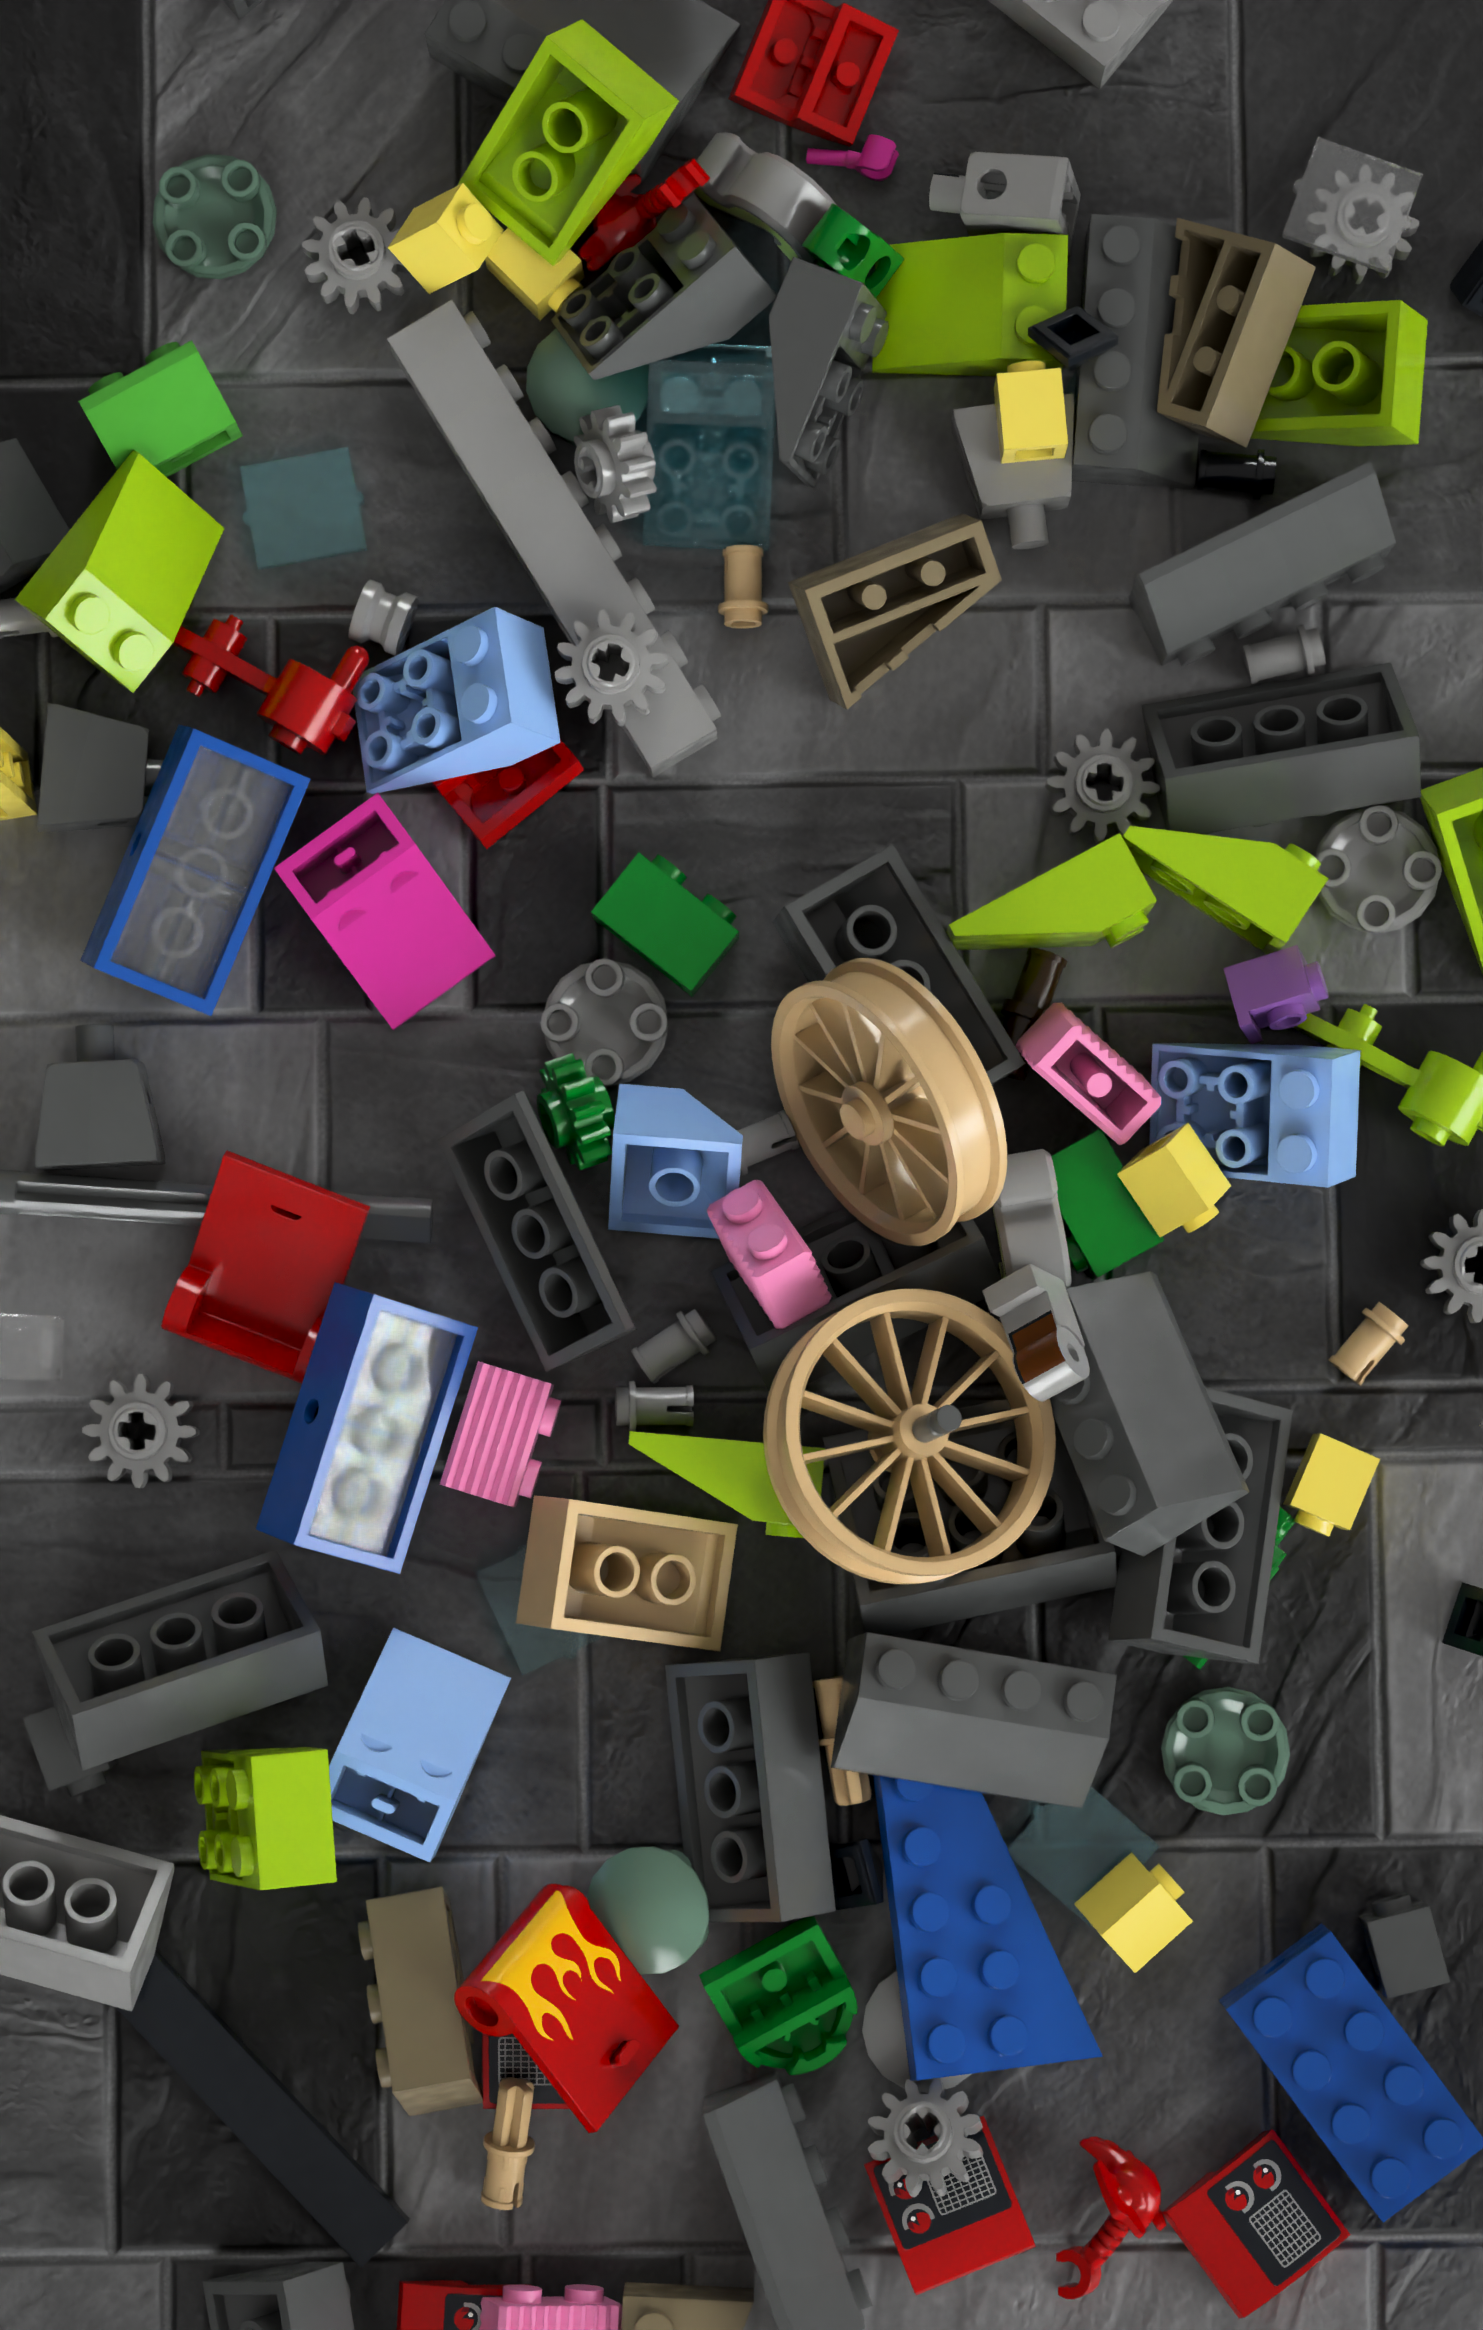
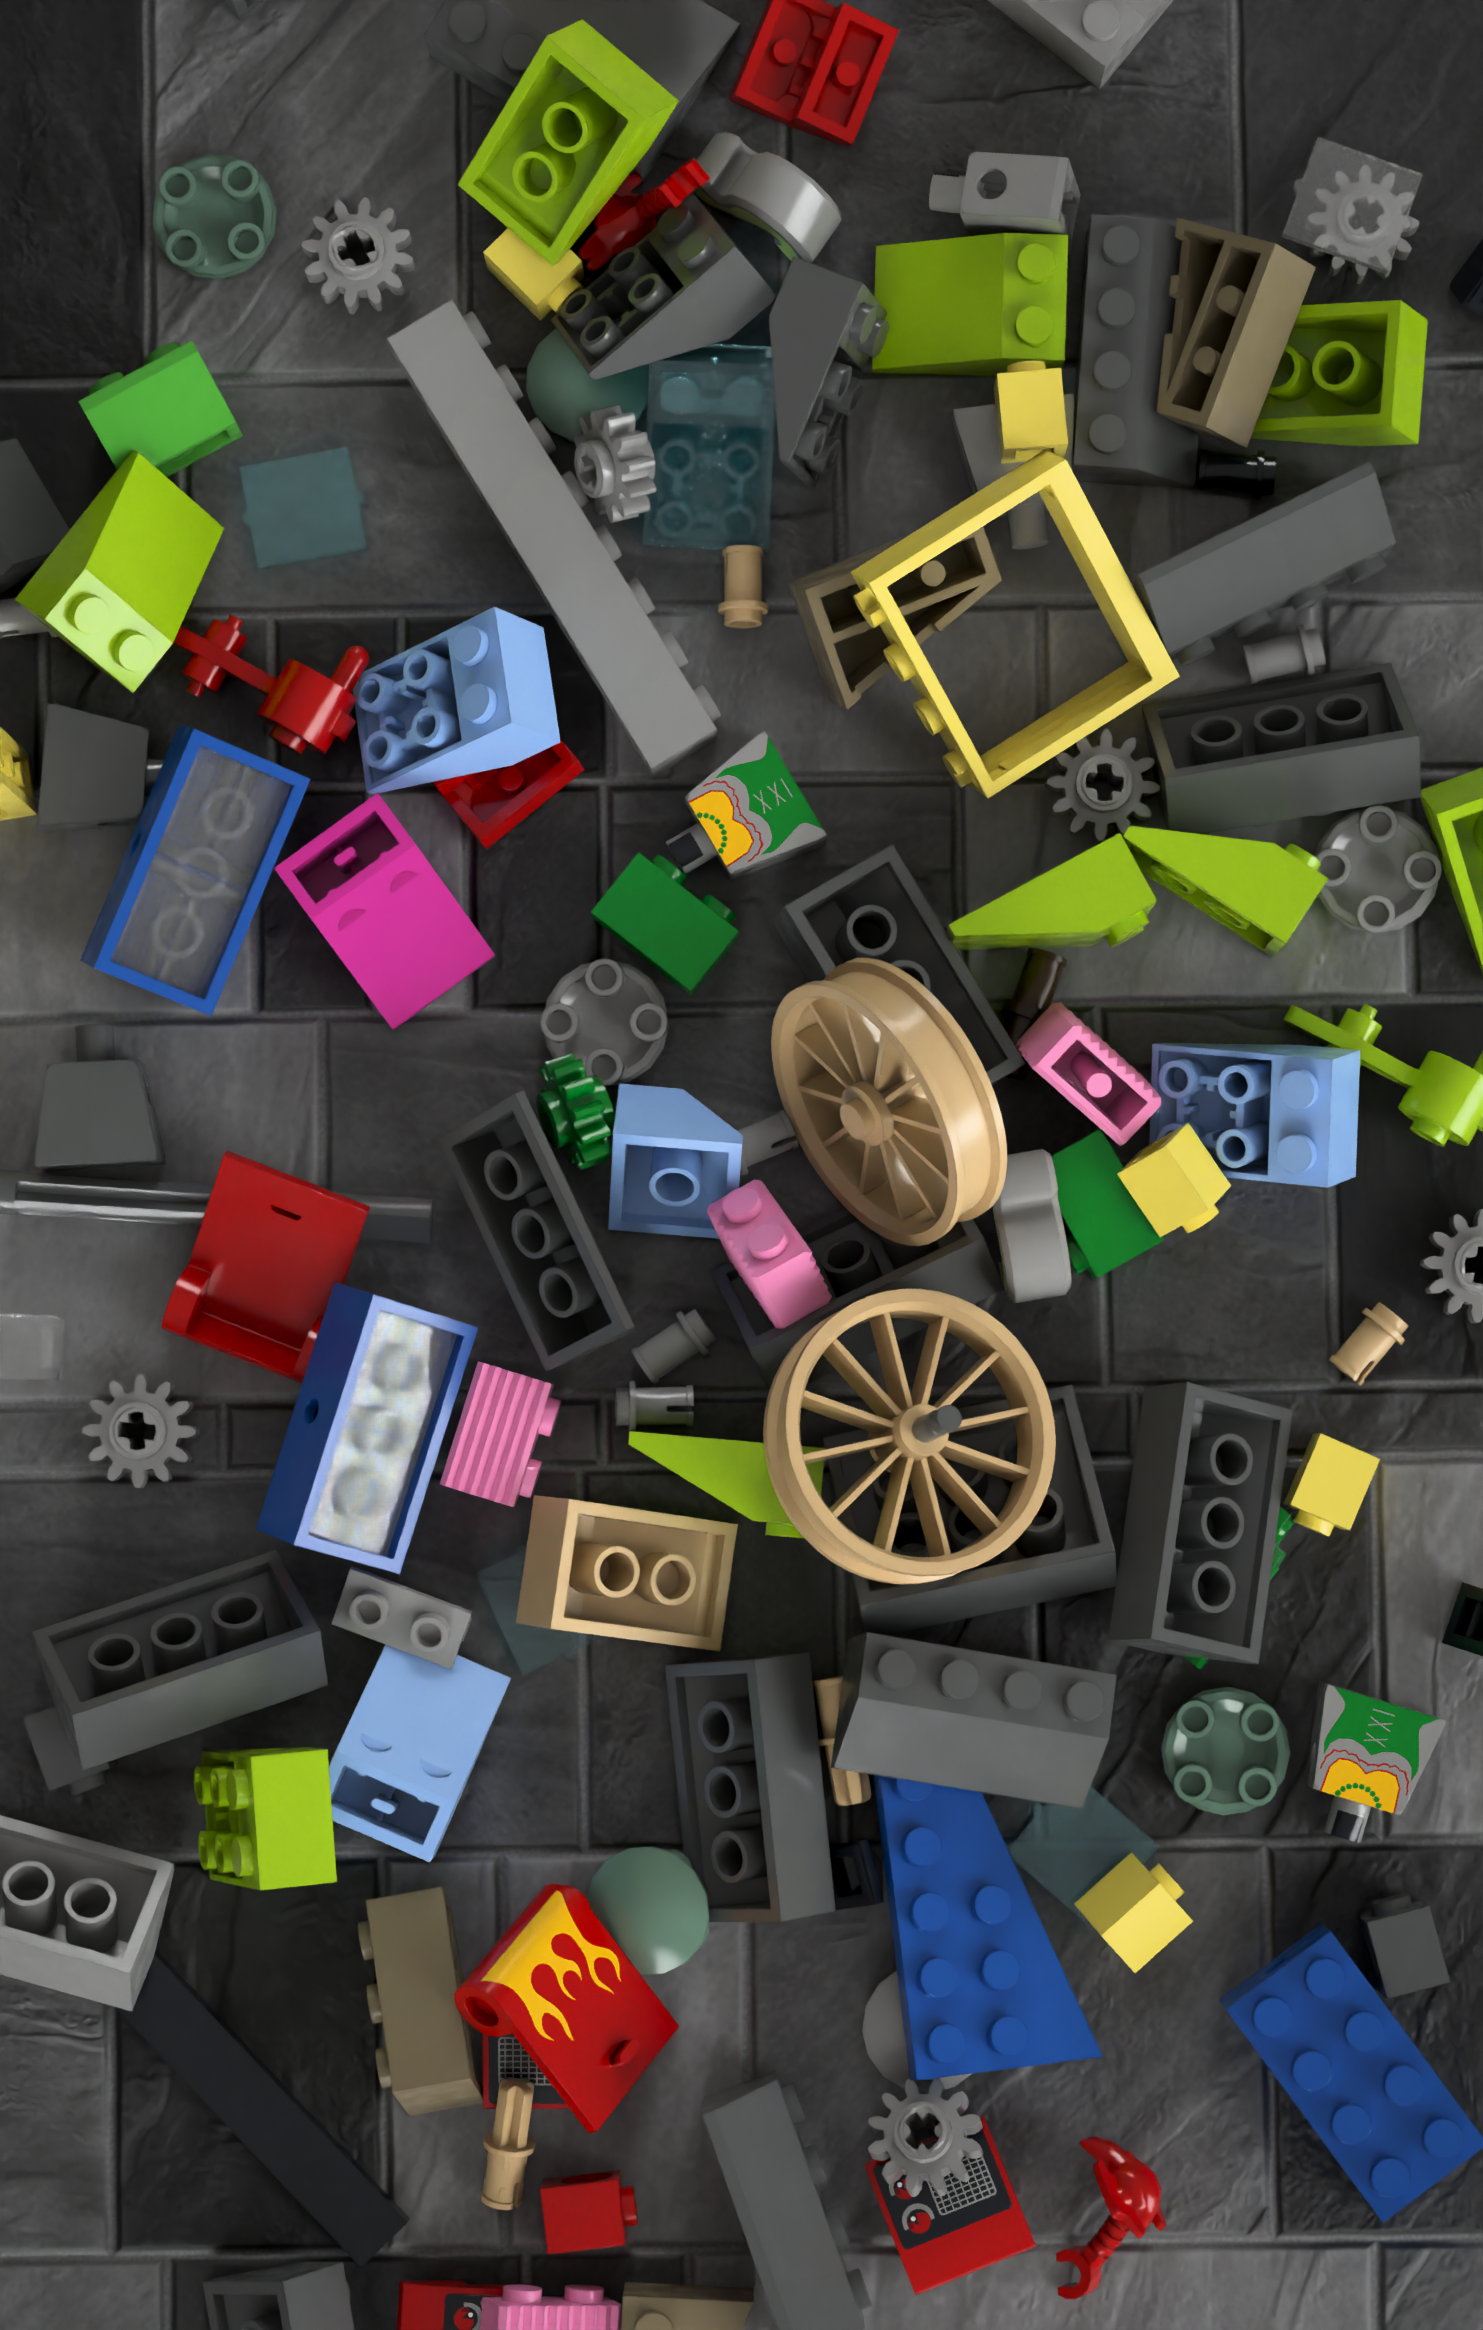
(383, 617): light grey wheel -> none
(402, 1617): none -> light grey hinge
(445, 238): light yellow brick -> none
(587, 675): light grey gear -> none
(587, 2211): none -> red brick
(747, 815): none -> torso
(785, 1999): green slope -> none
(851, 249): green leg -> none
(874, 161): dark pink hand -> none
(1040, 1330): light grey leg -> none
(1073, 337): black slope -> none
(1142, 1419): dark grey slope -> none
(1144, 673): none -> light yellow window
(1256, 2224): slope -> none
(1275, 991): medium lavender brick -> none
(1366, 1756): none -> torso

